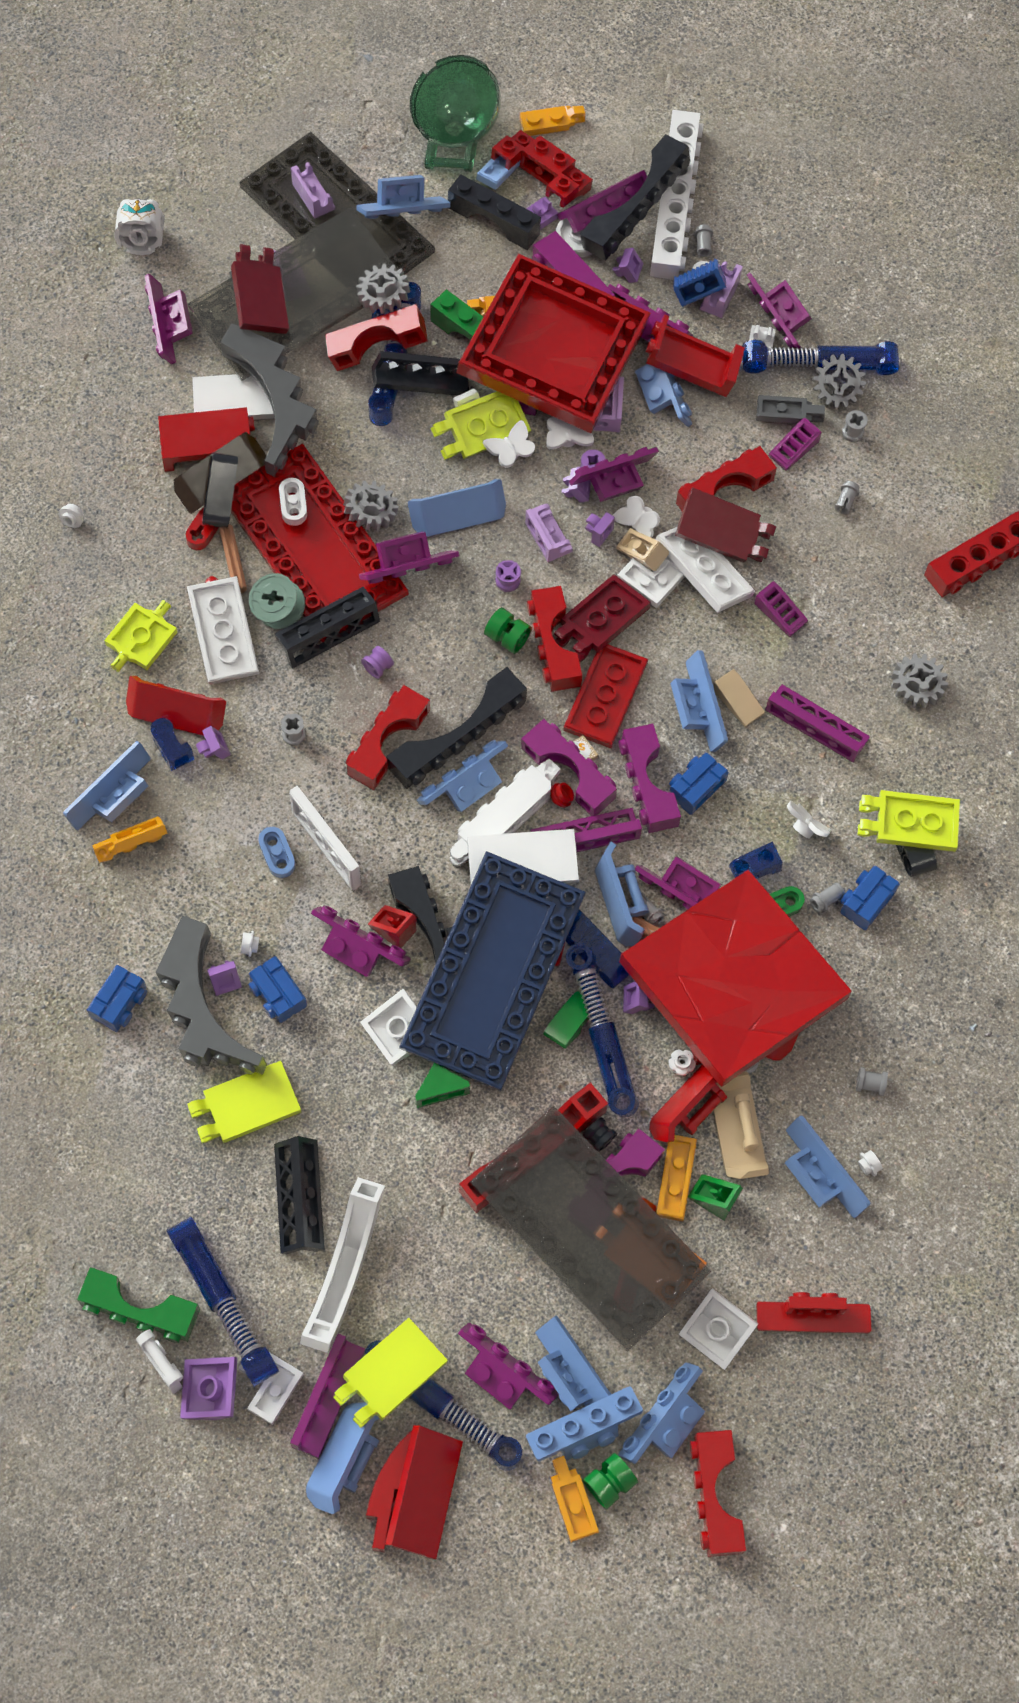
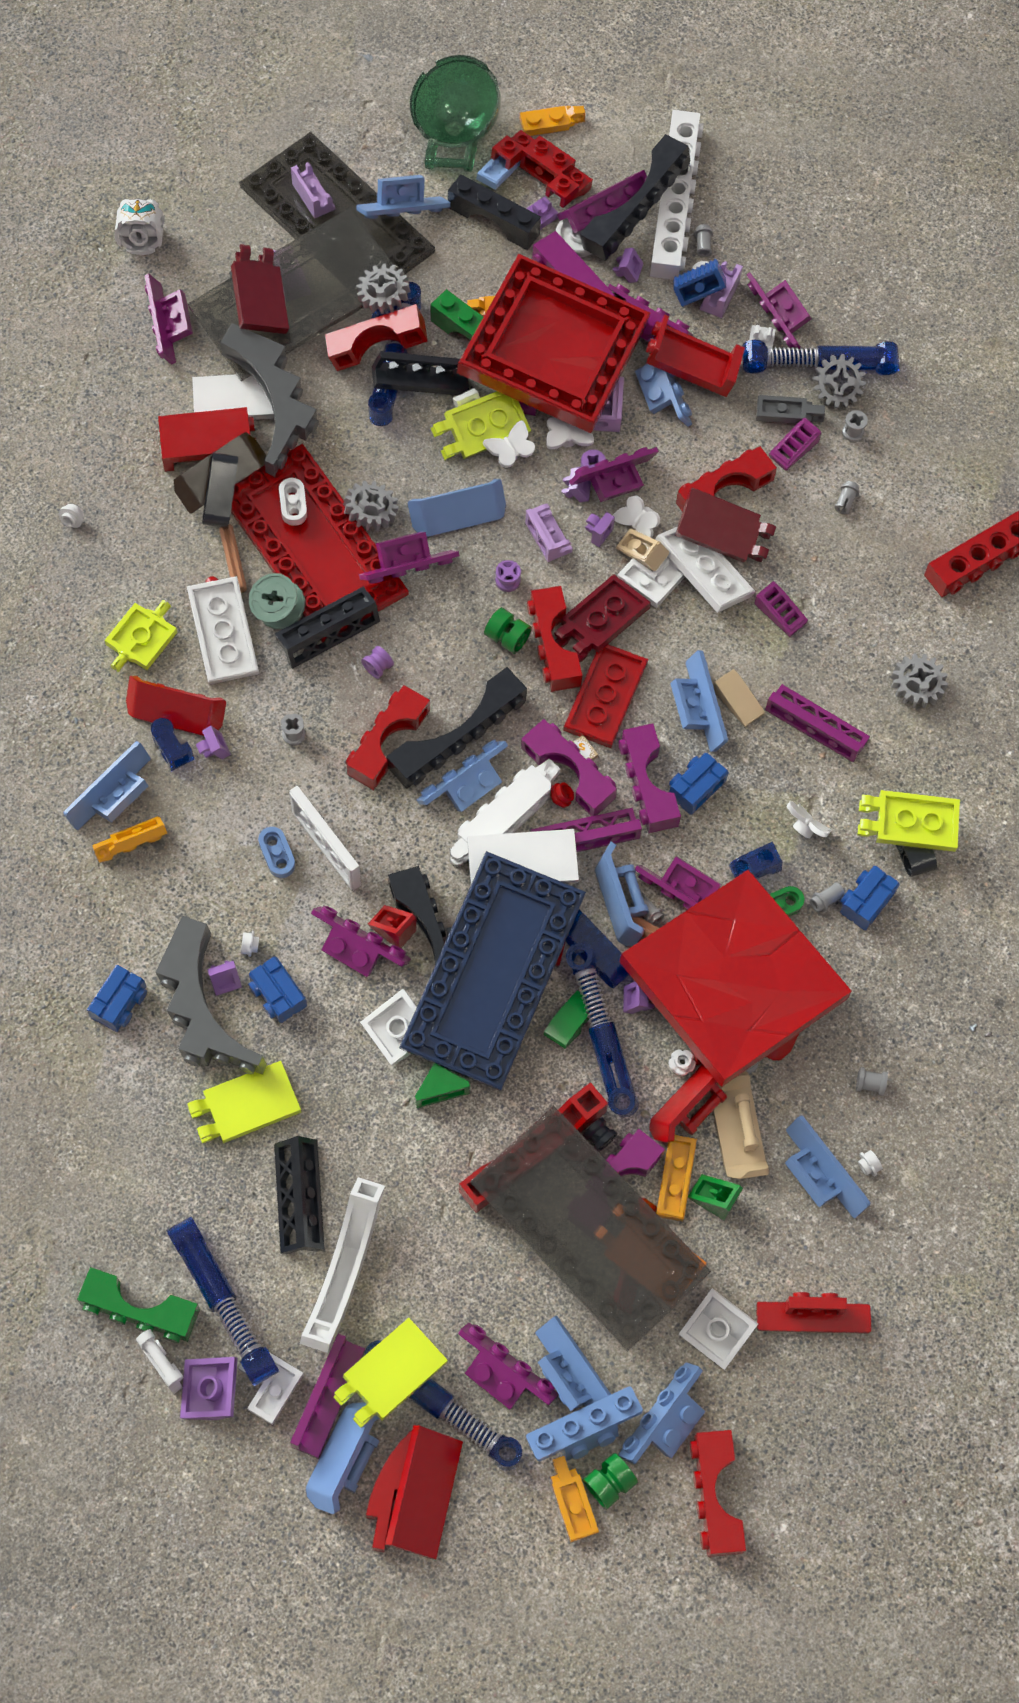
(195, 529): red beam -> none

